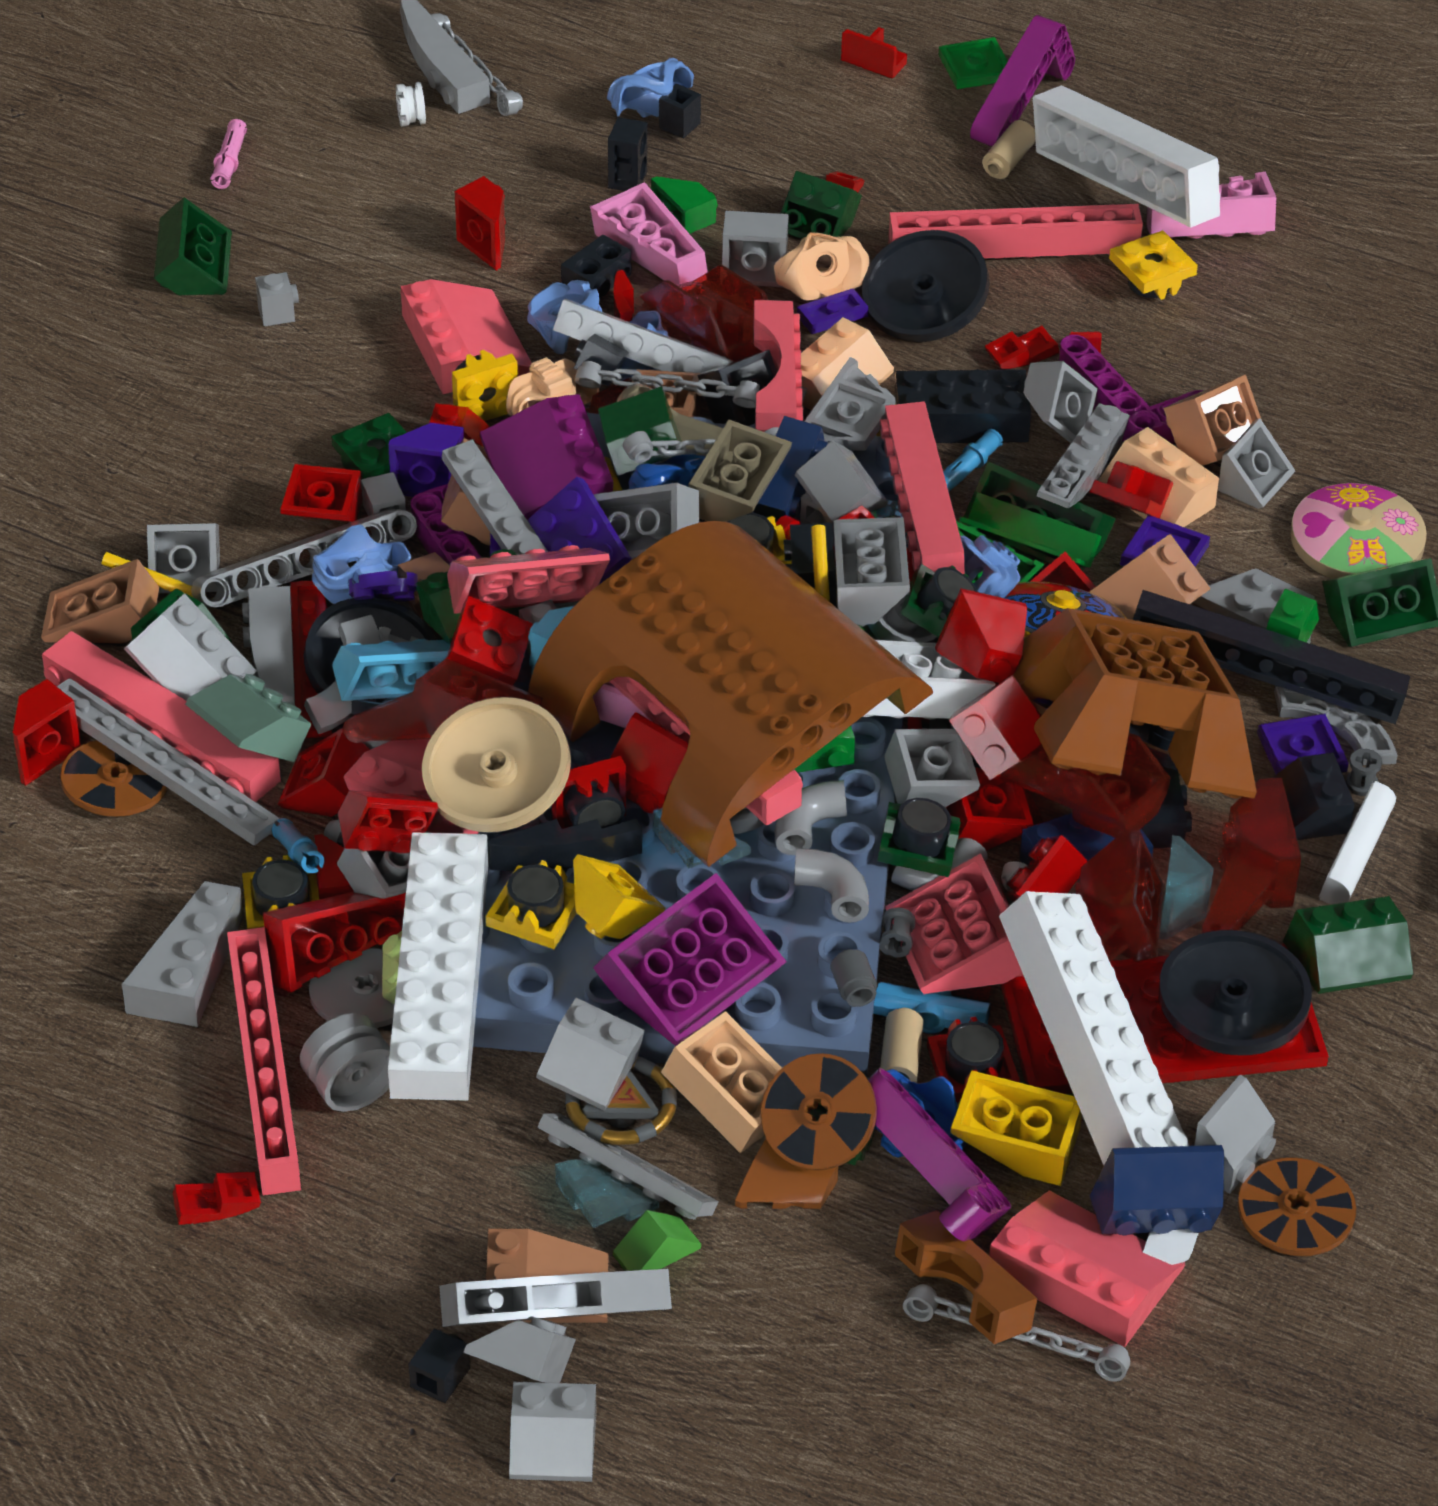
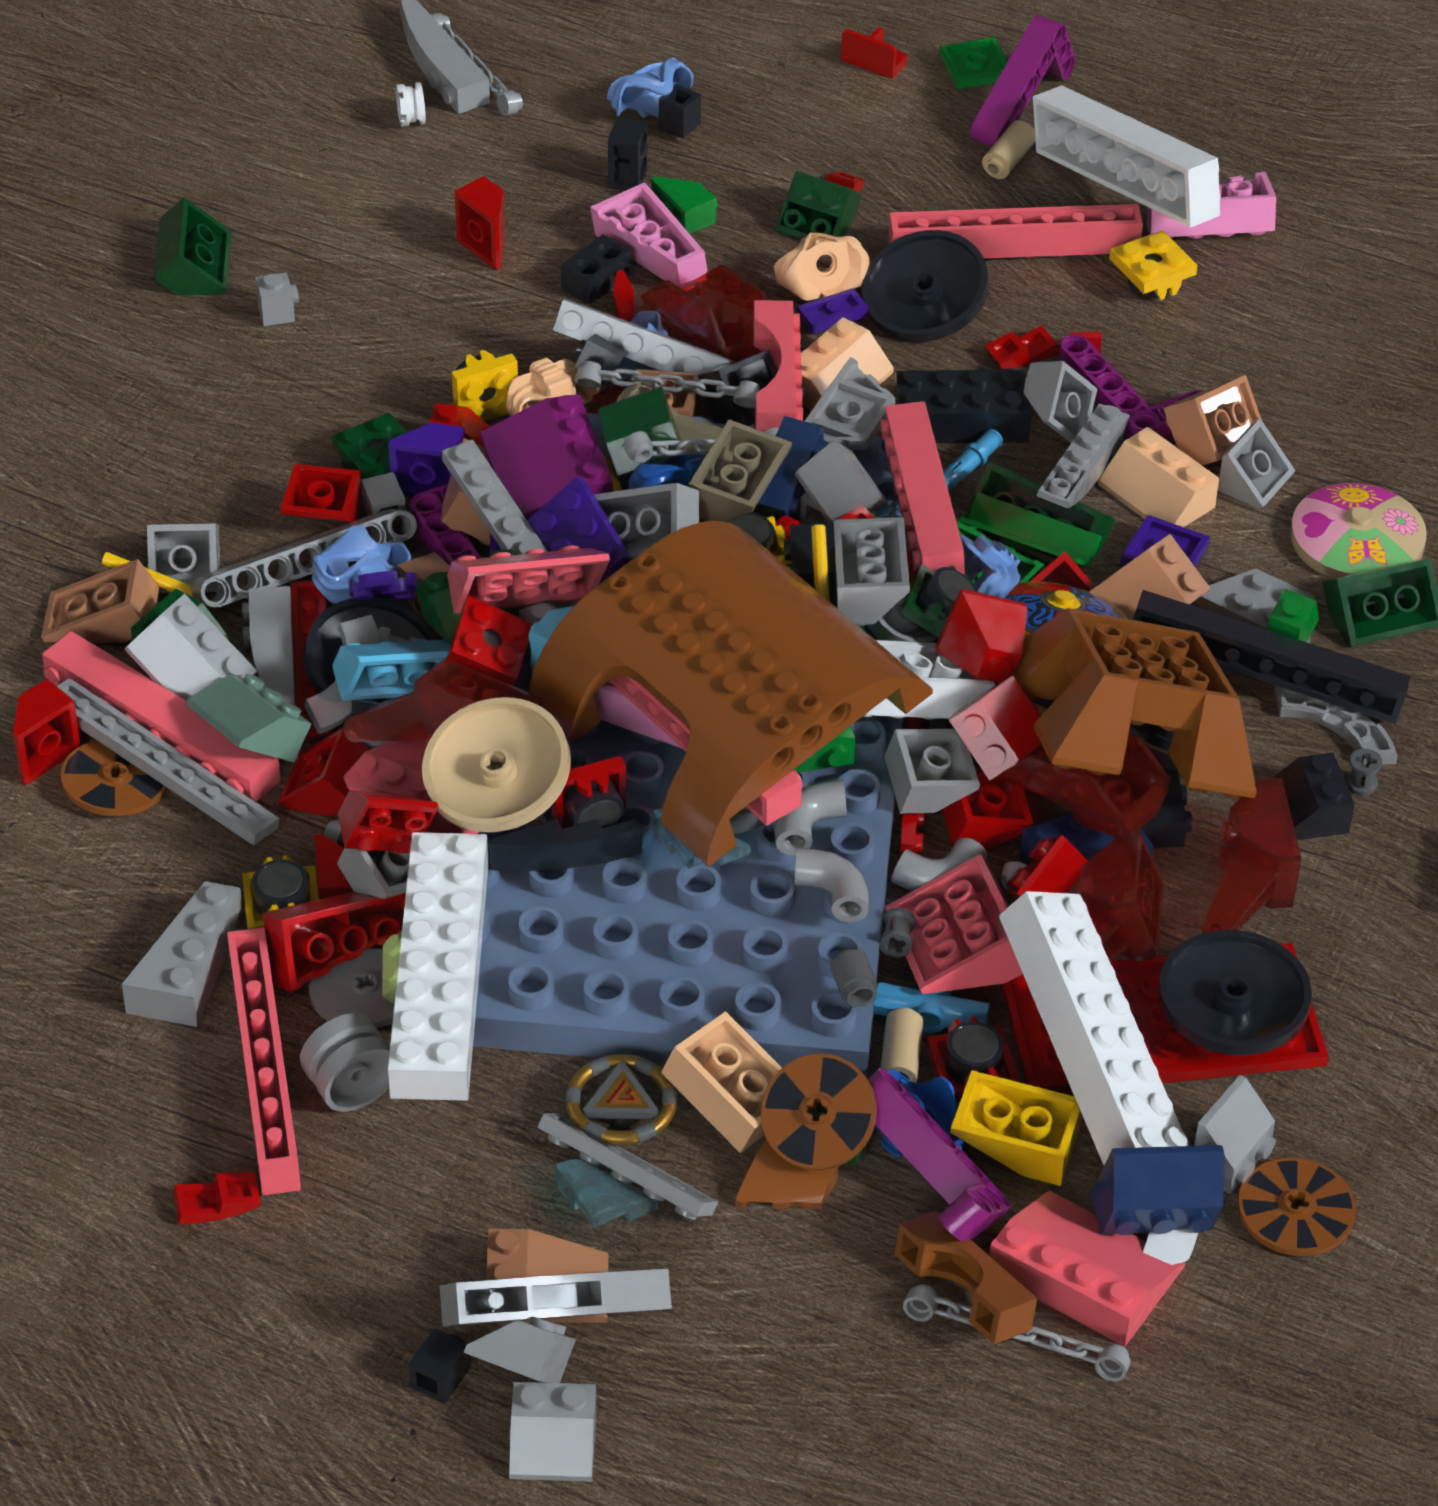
(227, 160): bright pink pin -> none
(299, 847): dark azure pin -> none
(458, 321): coral slope -> none
(535, 905): piece -> none
(547, 303): medium blue piece -> none
(590, 1054): light grey slope -> none
(611, 898): yellow slope -> none
(651, 761): red slope -> none
(655, 1242): bright green slope -> none
(690, 961): magenta slope -> none
(754, 245): light grey brick -> none
(919, 836): piece -> none
(1135, 489): red panel -> none
(1186, 889): clear light blue slope -> none
(1300, 737): dark purple plate -> none
(1351, 944): dark green slope -> none
(1358, 844): white brick -> none

